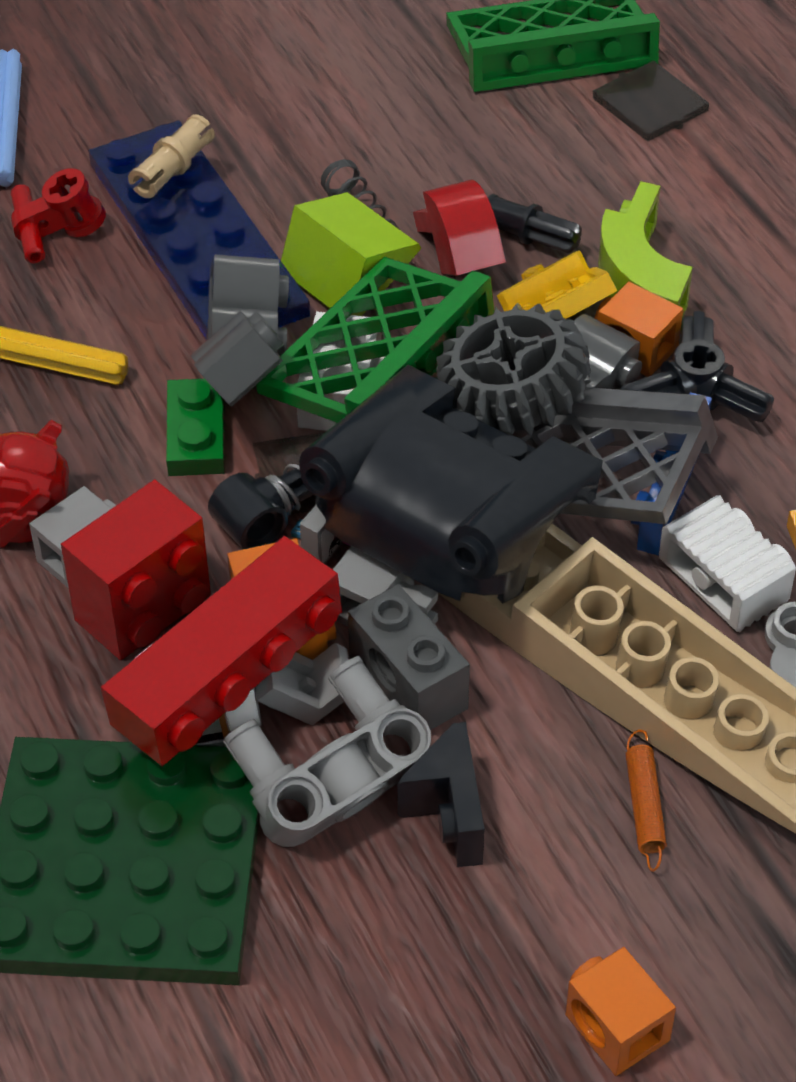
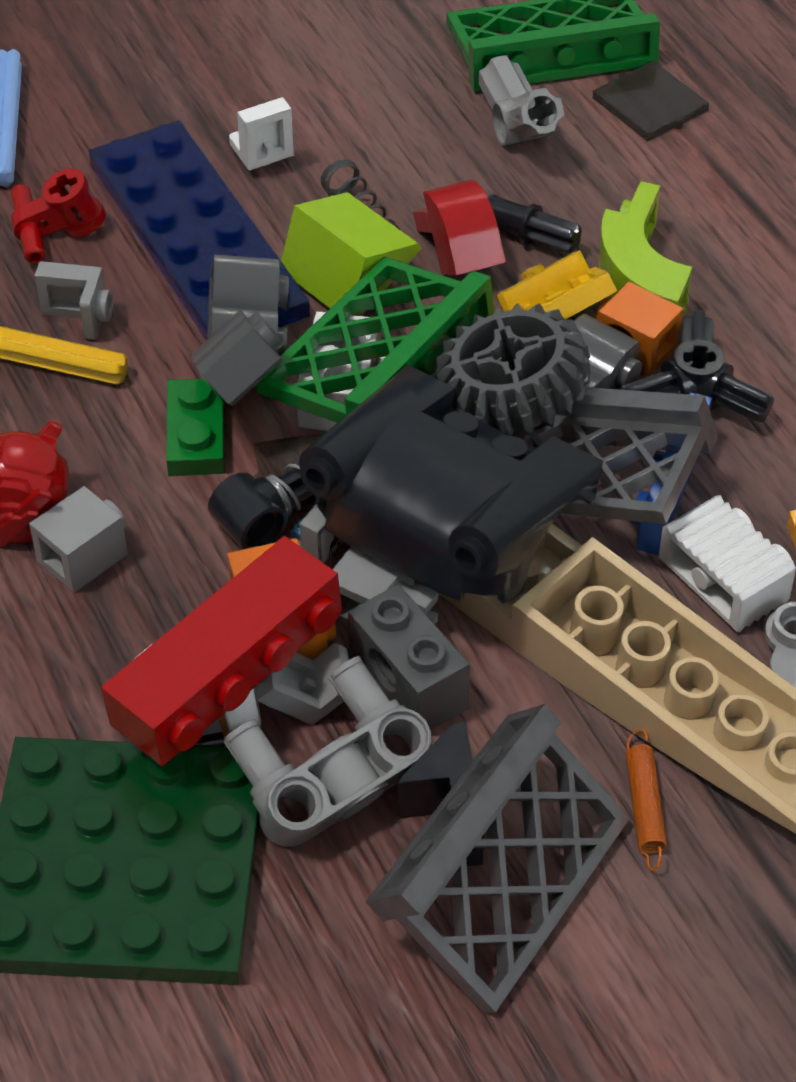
(74, 293): none -> light grey bracket
(137, 569): red brick -> none
(171, 156): tan pin -> none
(263, 134): none -> white bracket
(456, 829): none -> flat silver fence
(516, 109): none -> light grey piece
(619, 1010): orange brick -> none

